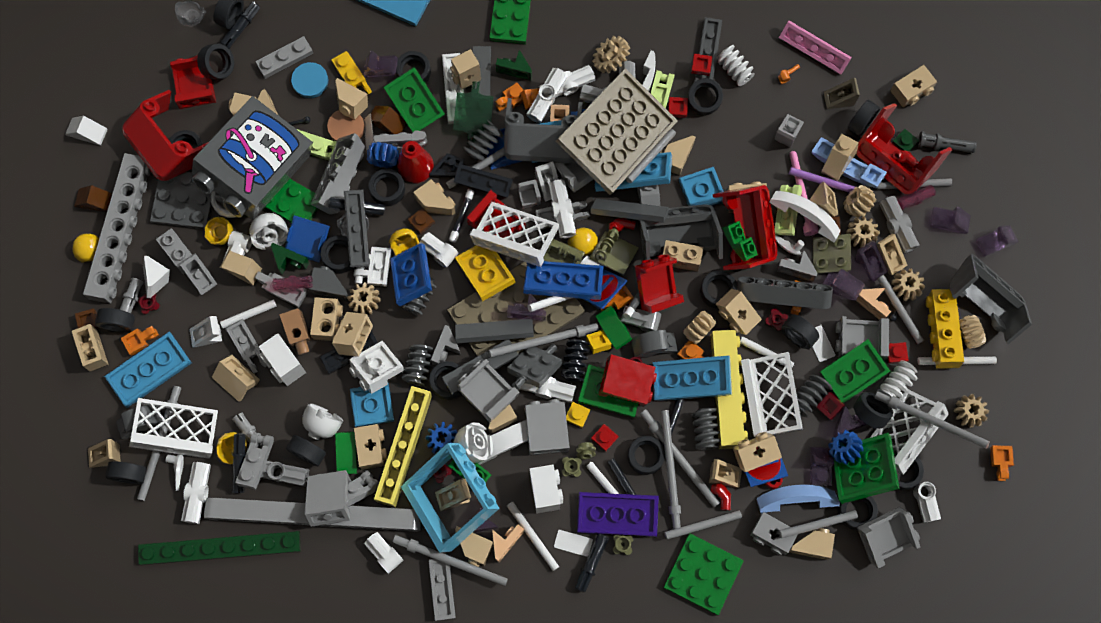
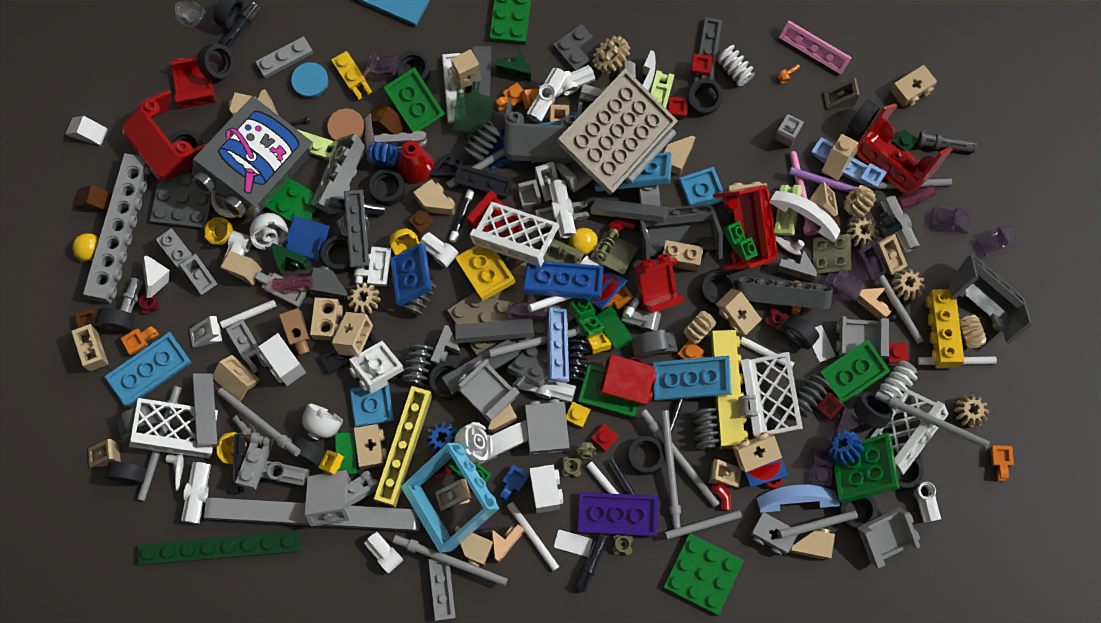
(204, 410): none -> tile
(282, 440): none -> light grey bar
(331, 462): none -> yellow plate
(350, 99): tan slope -> none
(515, 481): none -> blue plate
(557, 345): none -> medium blue tile
(570, 47): none -> dark grey plate
(585, 316): none -> green slope
(748, 406): none -> light grey bush
(889, 224): none -> black tile

